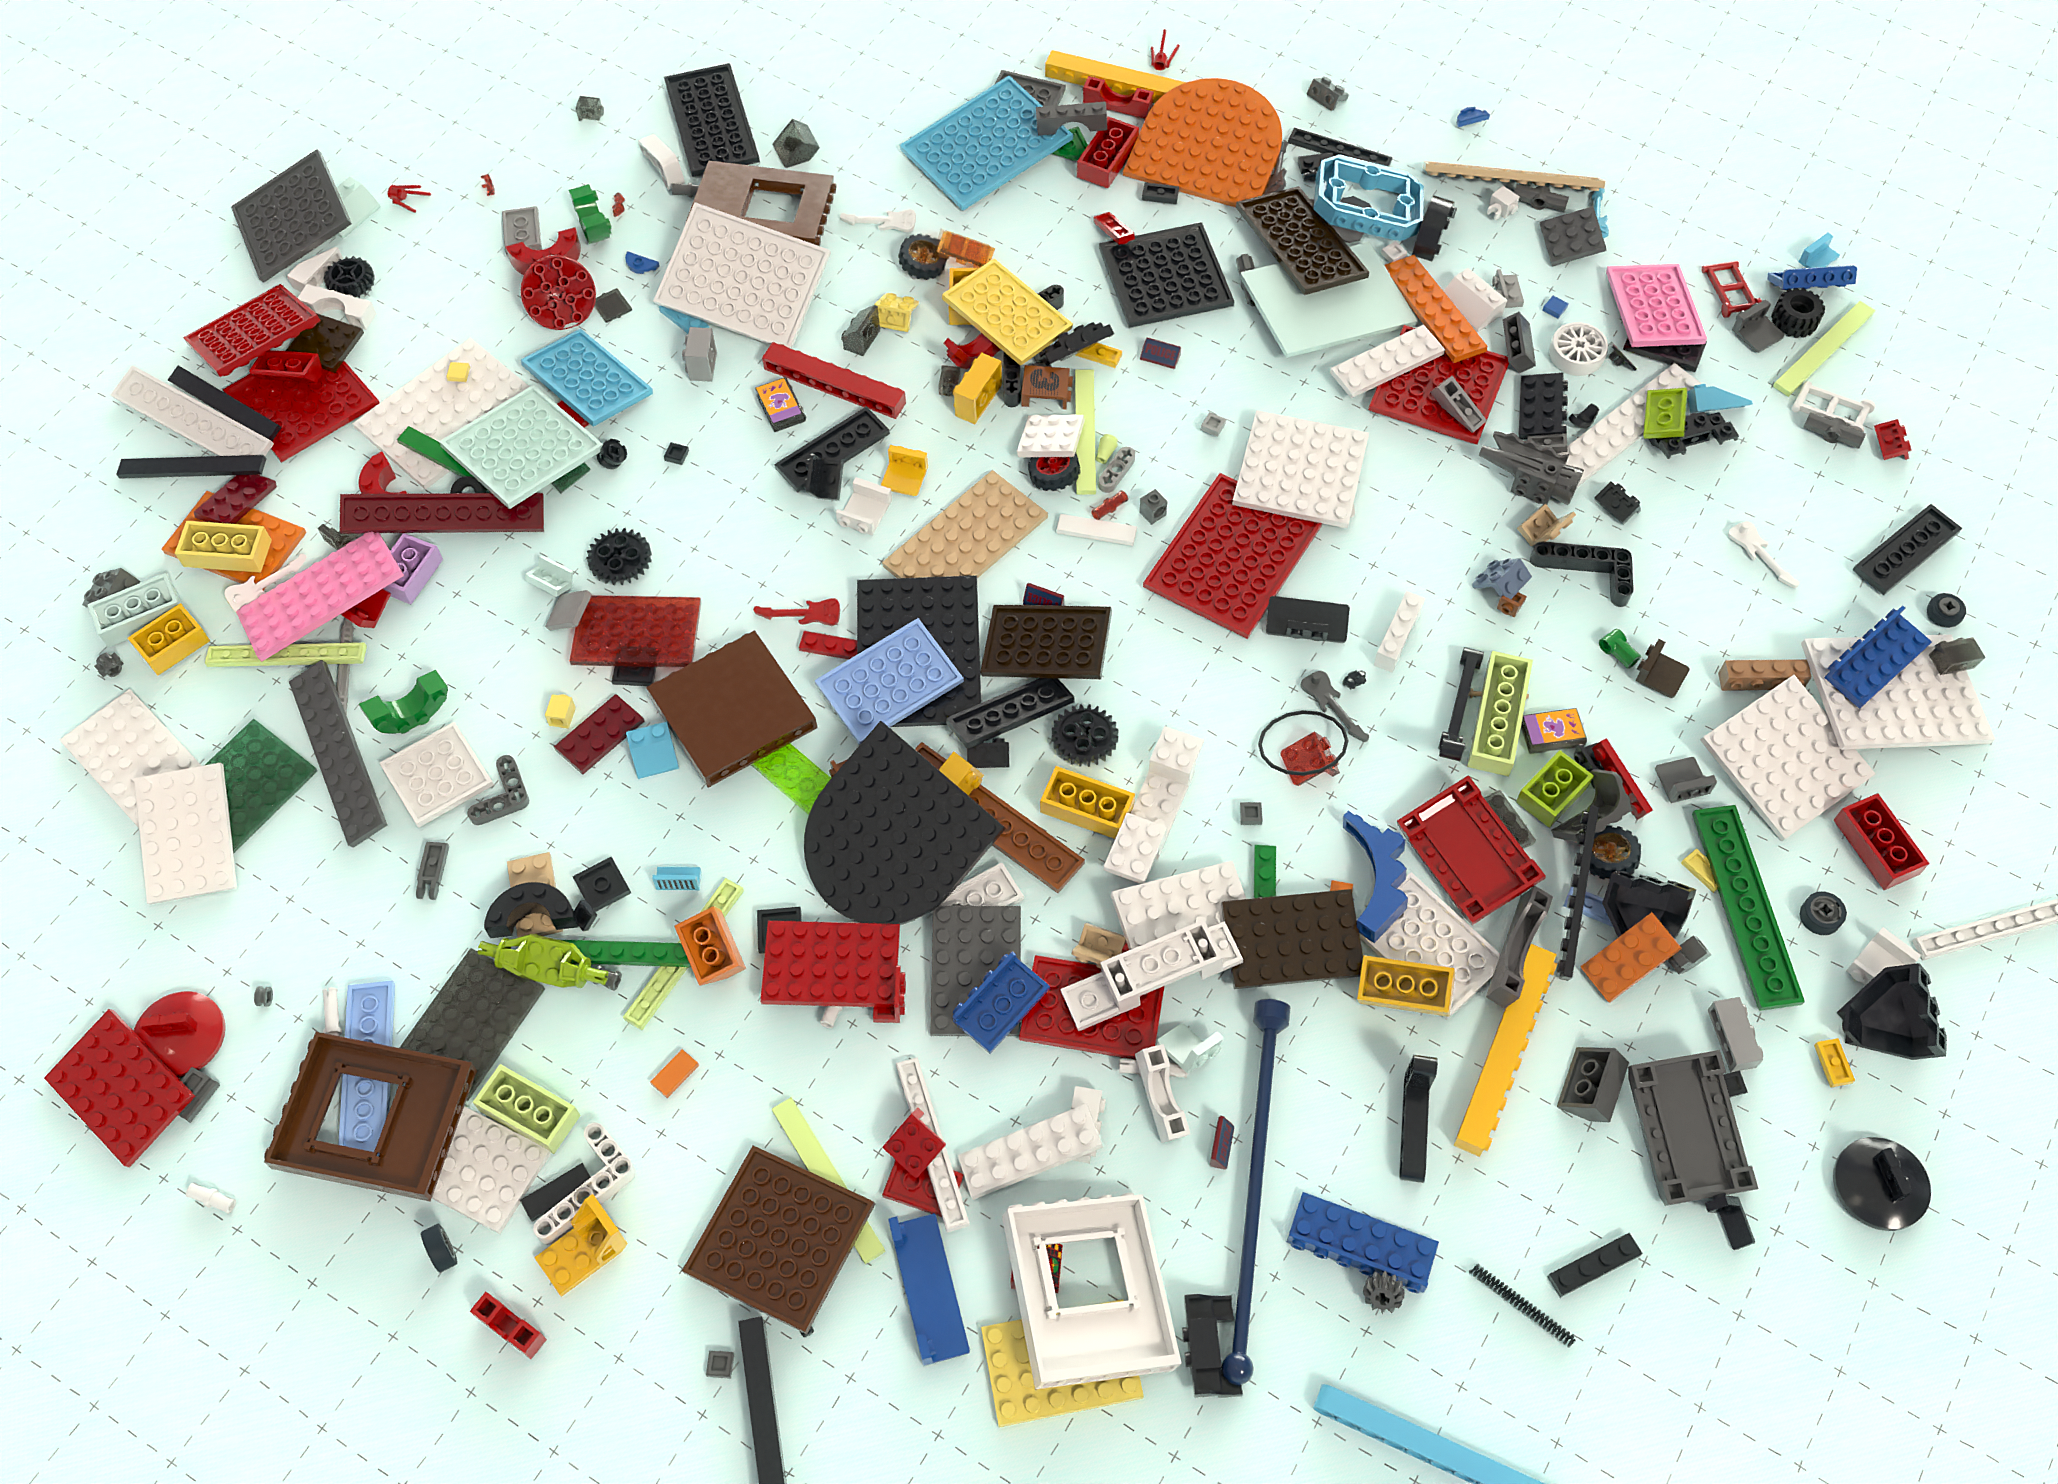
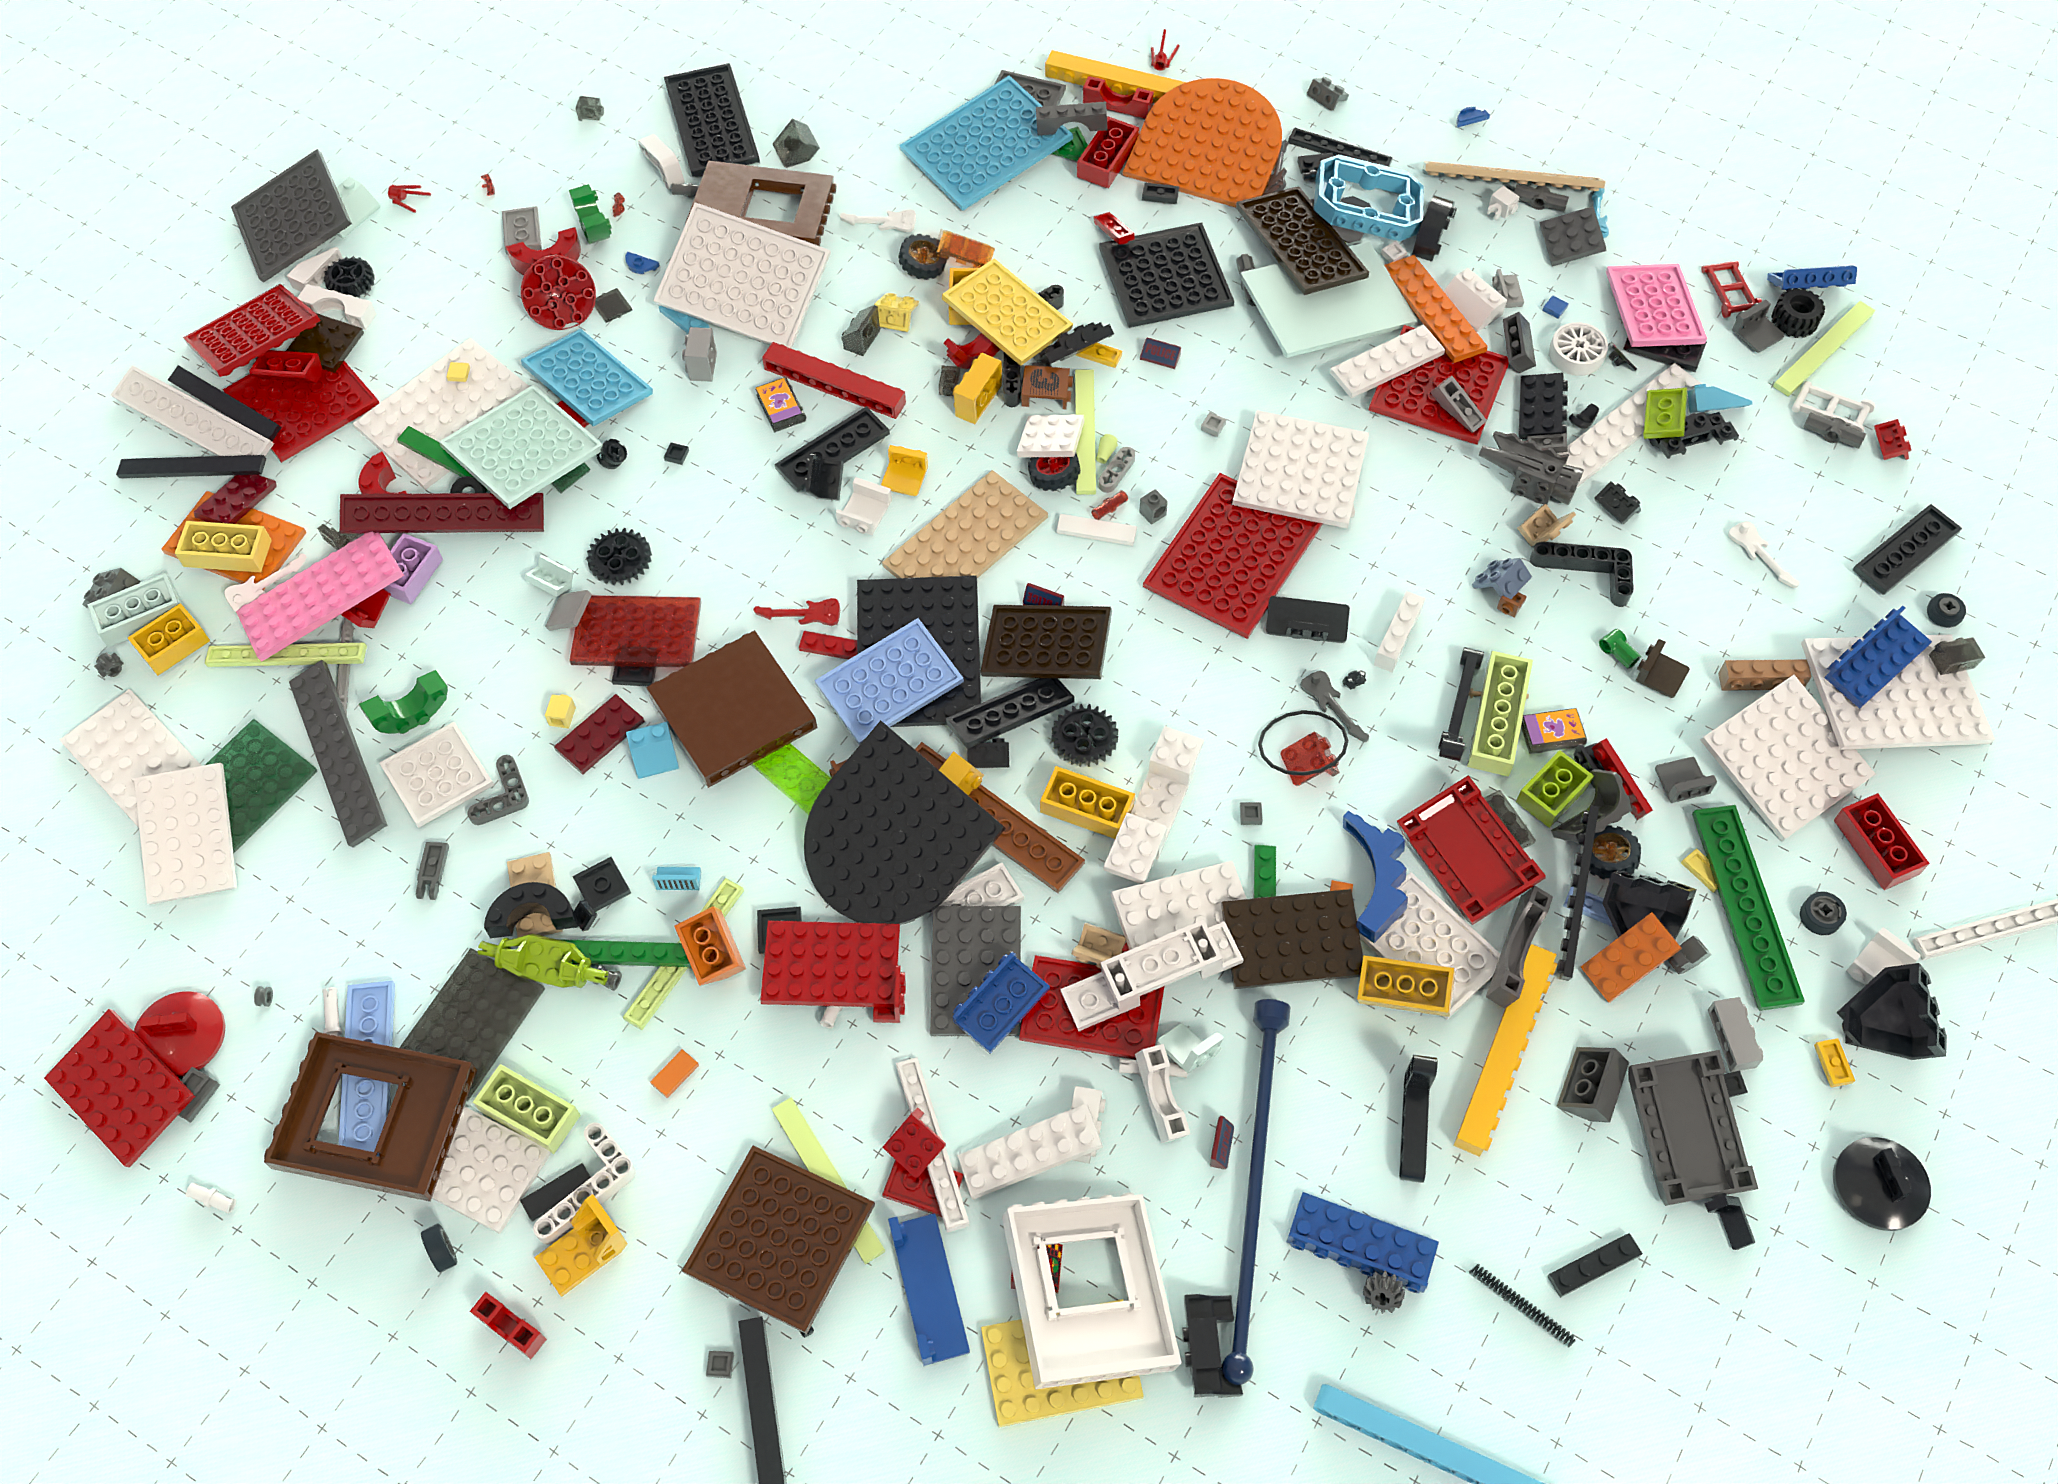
(1819, 253): medium azure panel -> none

